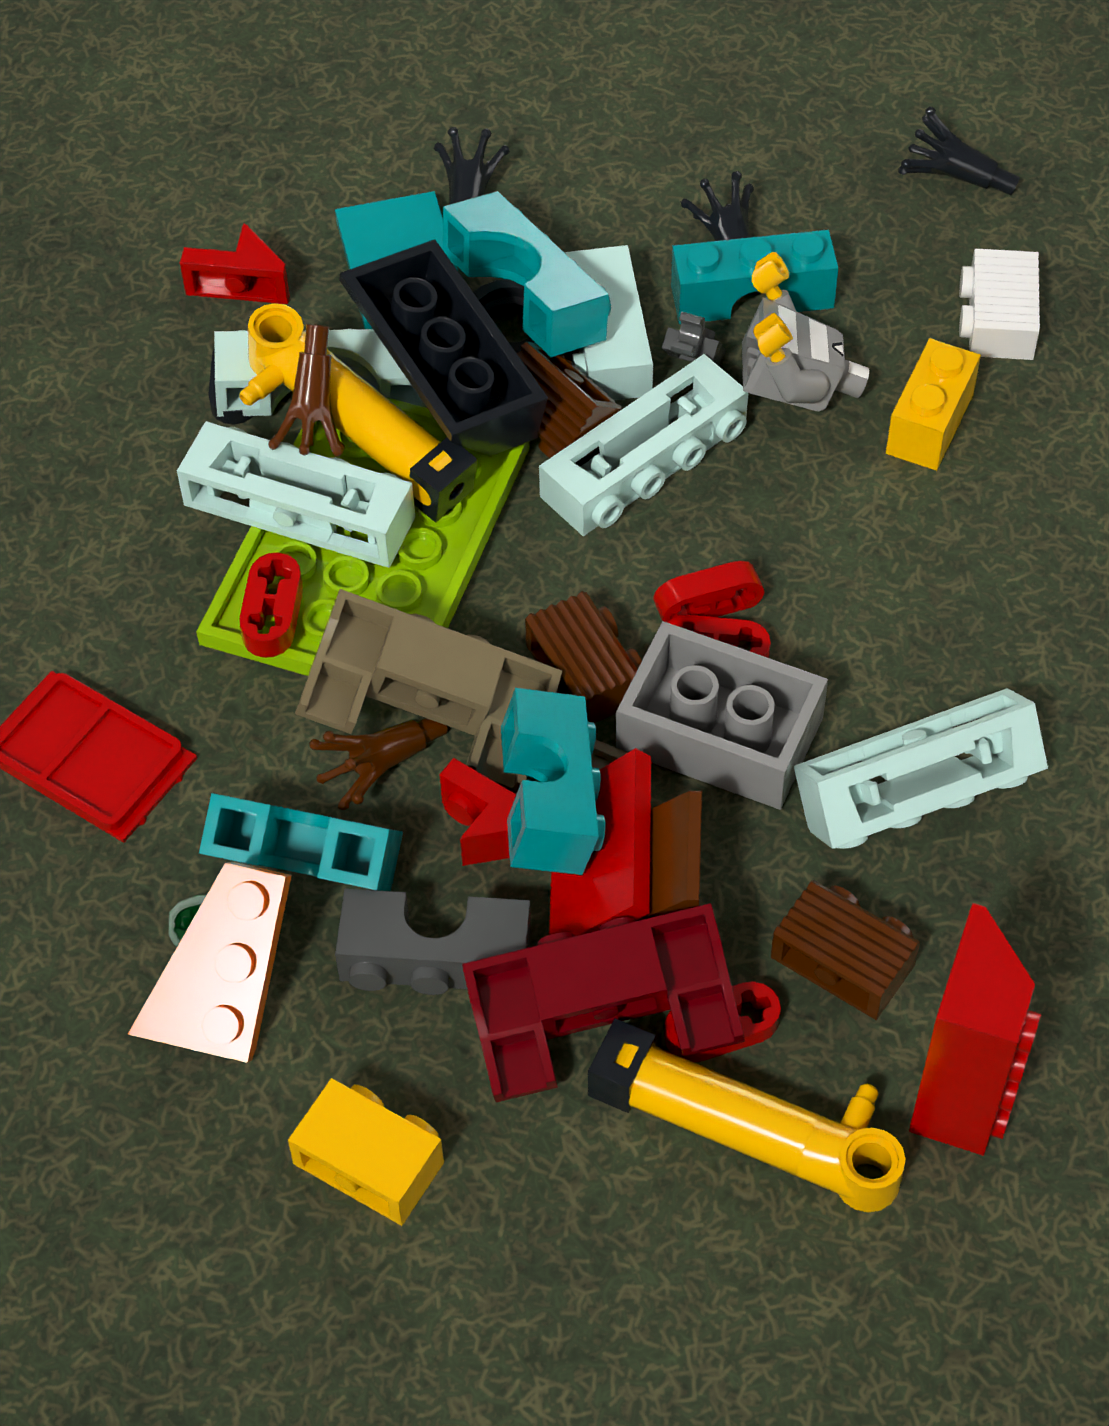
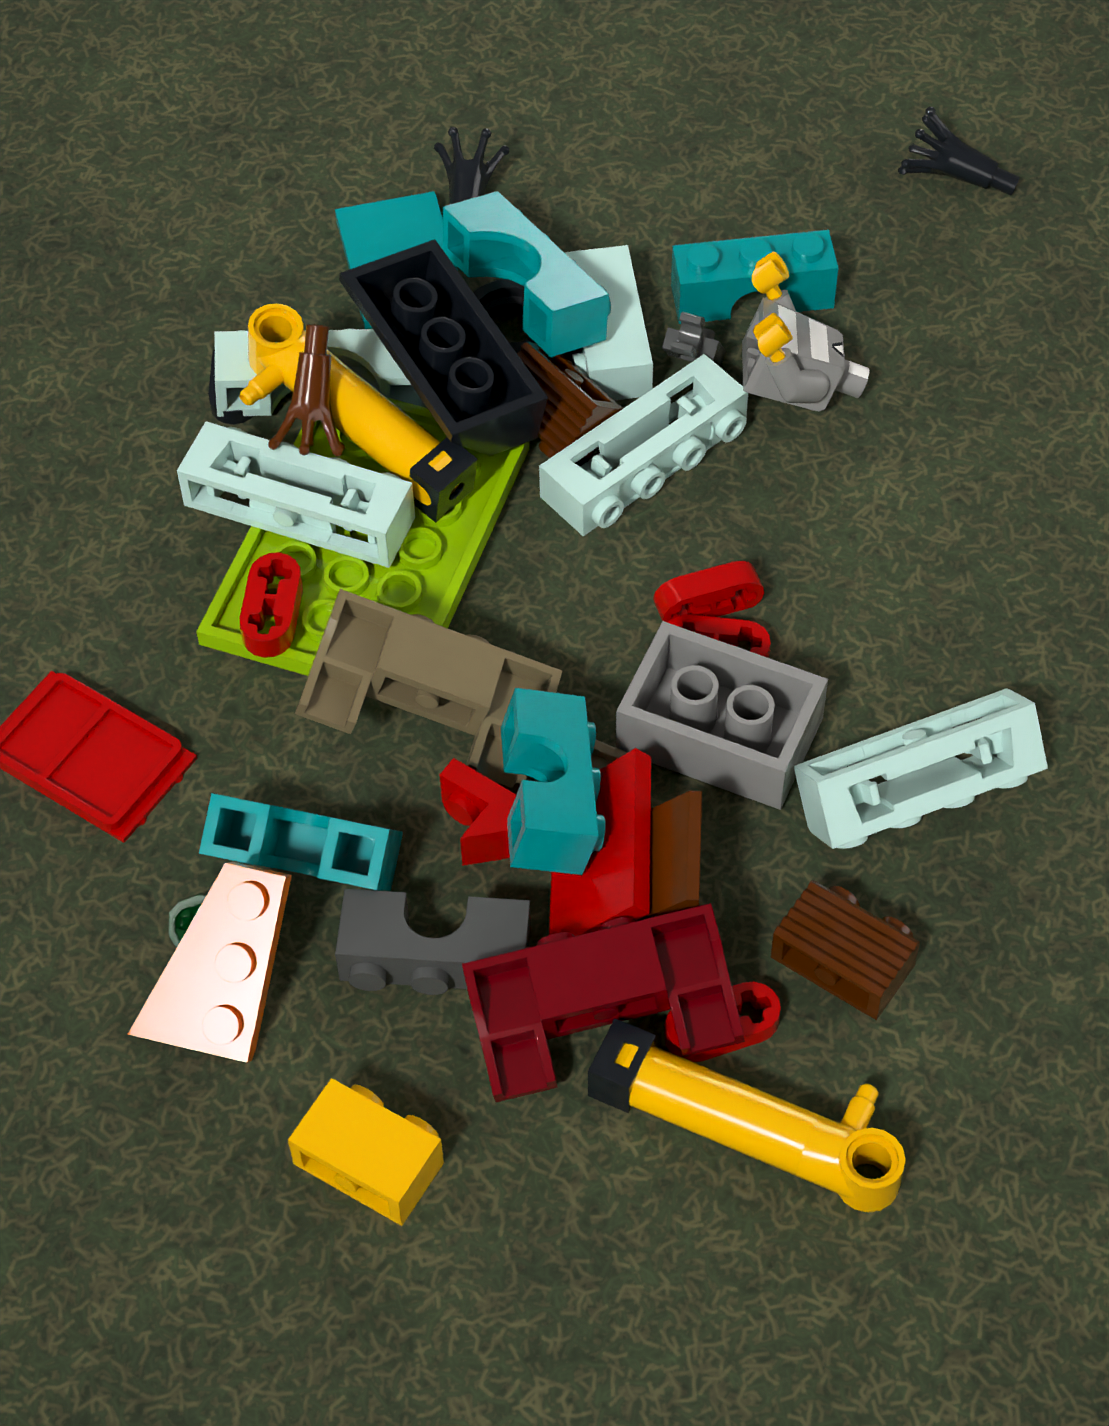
(246, 275): red slope -> none
(375, 753): reddish brown piece -> none
(586, 649): reddish brown brick -> none
(727, 221): black piece -> none
(932, 404): yellow brick -> none
(977, 1041): red slope -> none
(1002, 303): white brick -> none

